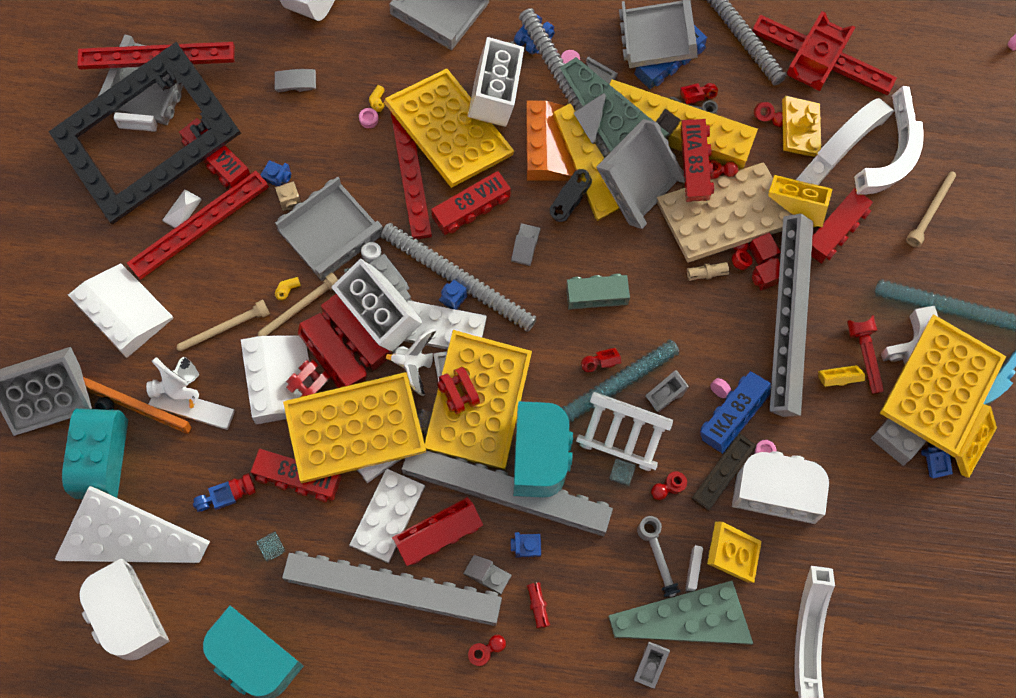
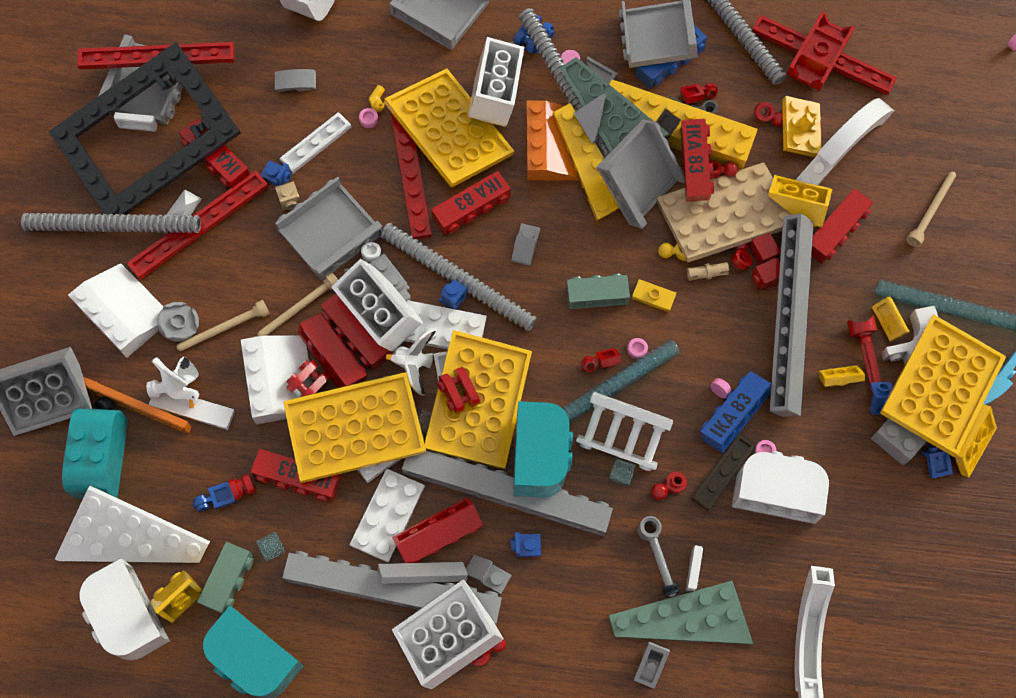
(110, 222): none -> light grey piece
(176, 596): none -> yellow slope
(177, 321): none -> light grey tile
(226, 578): none -> sand green brick
(285, 286): yellow arm -> none
(315, 142): none -> white tile
(422, 572): none -> light grey tile
(446, 635): none -> white slope
(538, 605): red pin -> none
(570, 195): black piece -> none
(637, 348): none -> bright pink tile
(654, 295): none -> yellow plate
(666, 250): none -> yellow plate
(667, 391): light grey slope -> none
(734, 552): yellow plate -> none
(880, 394): none -> blue bracket
(890, 319): none -> yellow plate
(908, 152): white arch -> none

